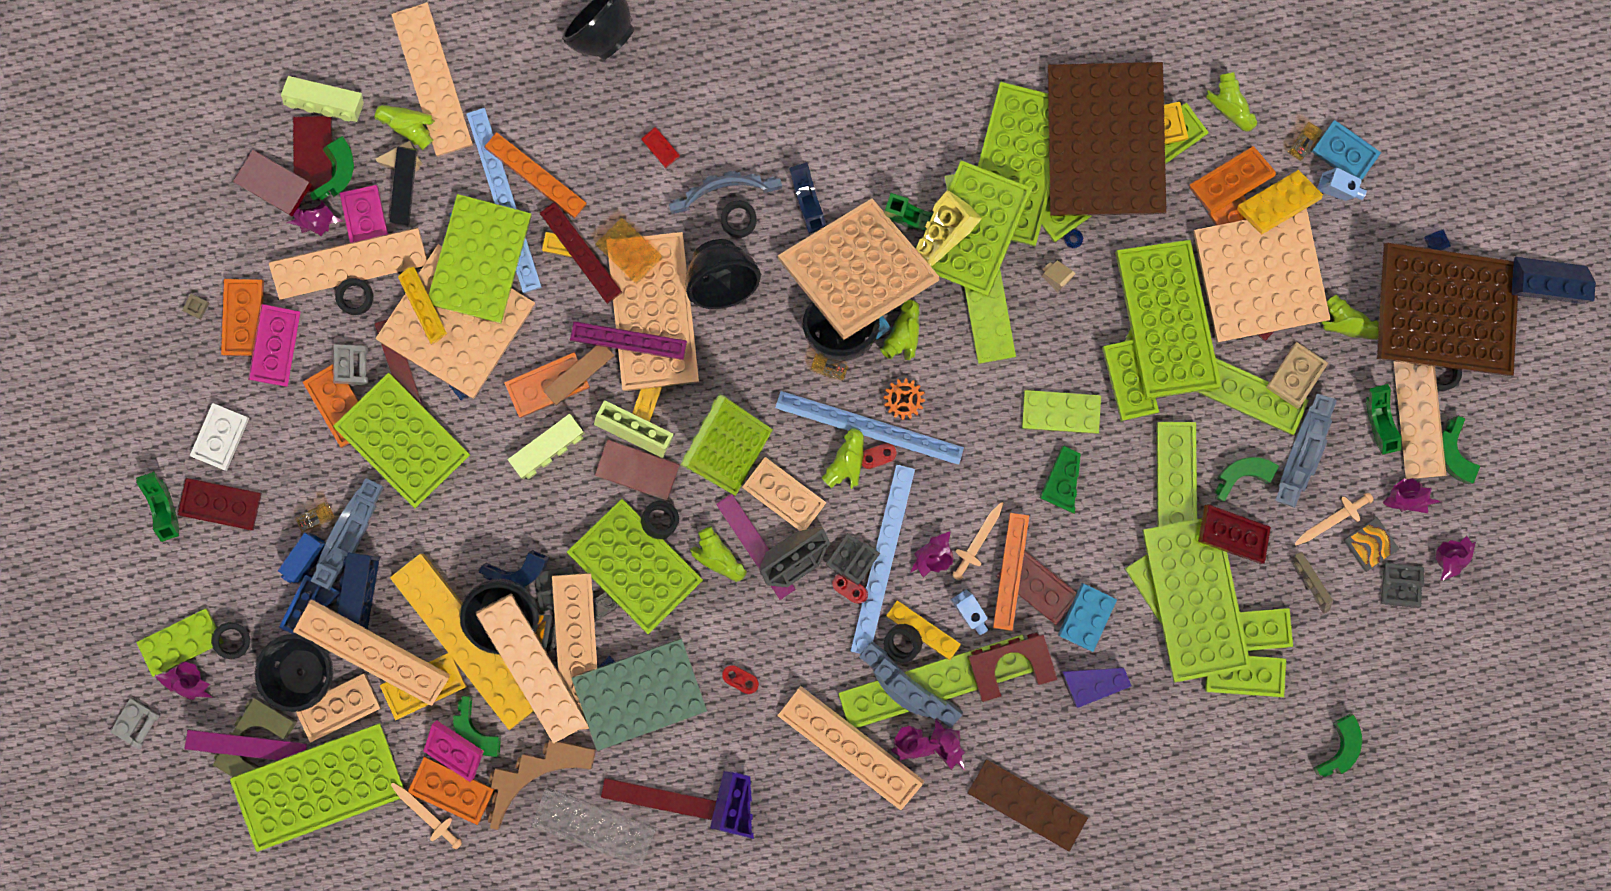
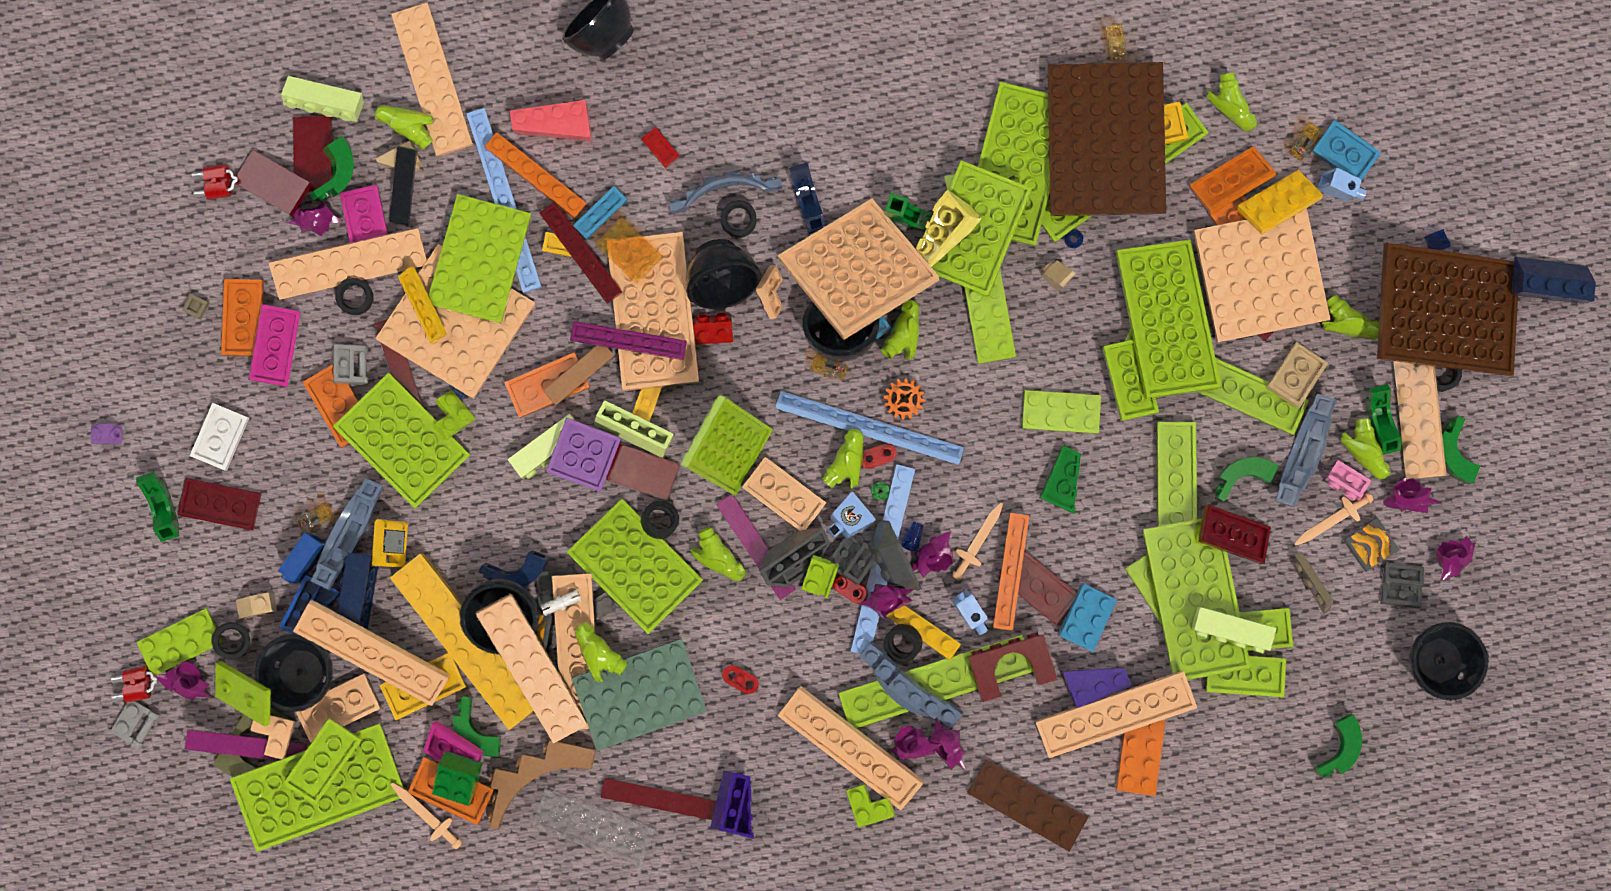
(106, 434): none -> medium lavender bracket
(136, 684): none -> red piece
(217, 182): none -> red piece
(242, 693): none -> lime plate
(256, 605): none -> tan slope
(279, 735): none -> light nougat plate
(322, 761): none -> lime plate
(390, 540): none -> yellow container
(456, 416): none -> lime plate
(457, 778): none -> green brick
(554, 121): none -> coral wedge
(560, 602): none -> white pin
(583, 454): none -> medium lavender plate
(597, 653): none -> lime animal
(600, 212): none -> dark azure plate
(713, 328): none -> red bracket
(767, 291): none -> light nougat plate
(820, 576): none -> lime plate
(850, 517): none -> light blue torso
(867, 811): none -> lime plate
(875, 490): none -> green plate
(887, 599): none -> magenta hair
(891, 558): none -> dark grey wedge
(912, 538): none -> clear blue cone
(1115, 41): none -> clear yellow leg
(1116, 714): none -> light nougat plate
(1141, 759): none -> orange plate
(1234, 629): none -> yellowish green brick
(1348, 481): none -> bright pink bracket
(1366, 449): none -> lime animal
(1461, 652): none -> black piece

